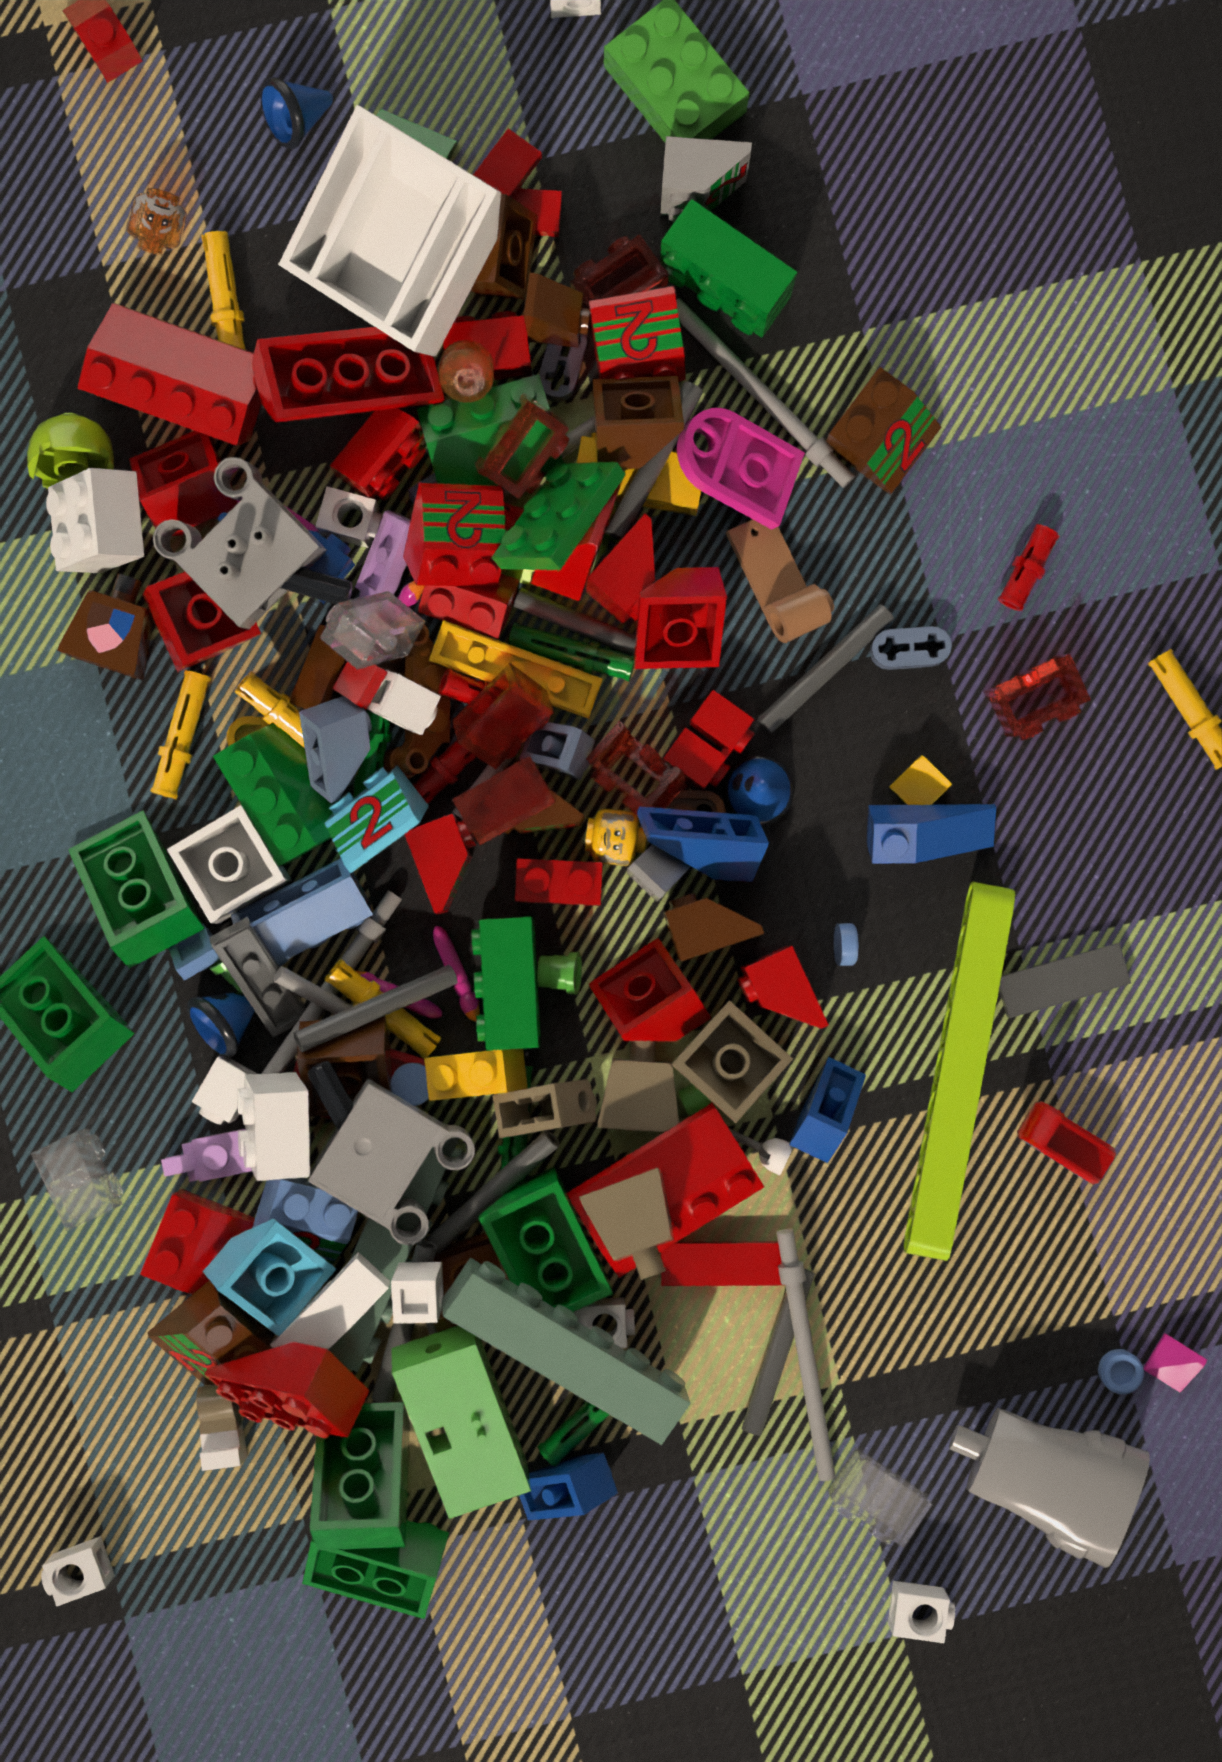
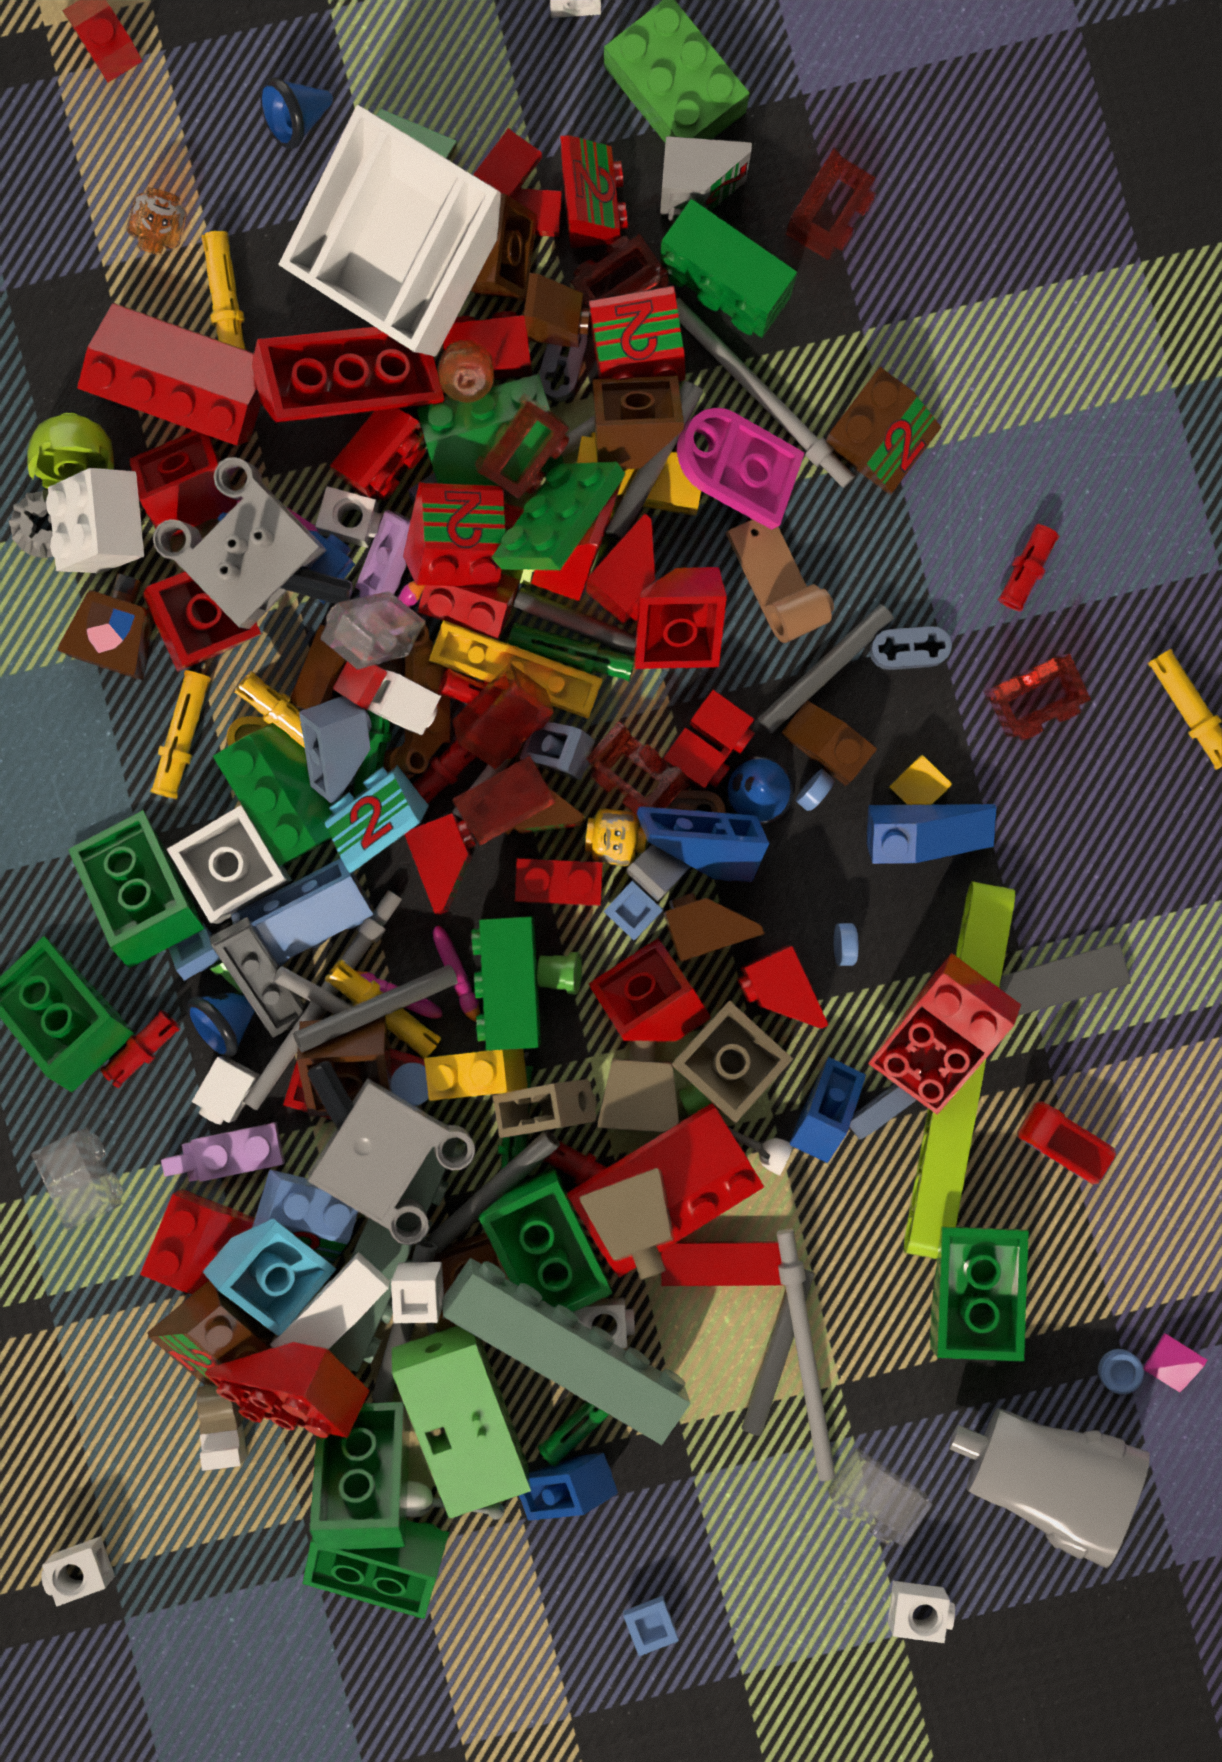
(24, 529): none -> light grey gear
(140, 1049): none -> red pin
(275, 1126): white brick -> none
(421, 1500): none -> white hinge
(574, 1163): none -> red pin
(591, 193): none -> red slope
(633, 910): none -> medium blue plate
(650, 1626): none -> medium blue plate
(811, 235): none -> clear red window
(815, 790): none -> medium blue tile
(829, 742): none -> reddish brown slope
(880, 1111): none -> sand blue beam
(946, 1034): none -> red slope
(980, 1294): none -> green slope

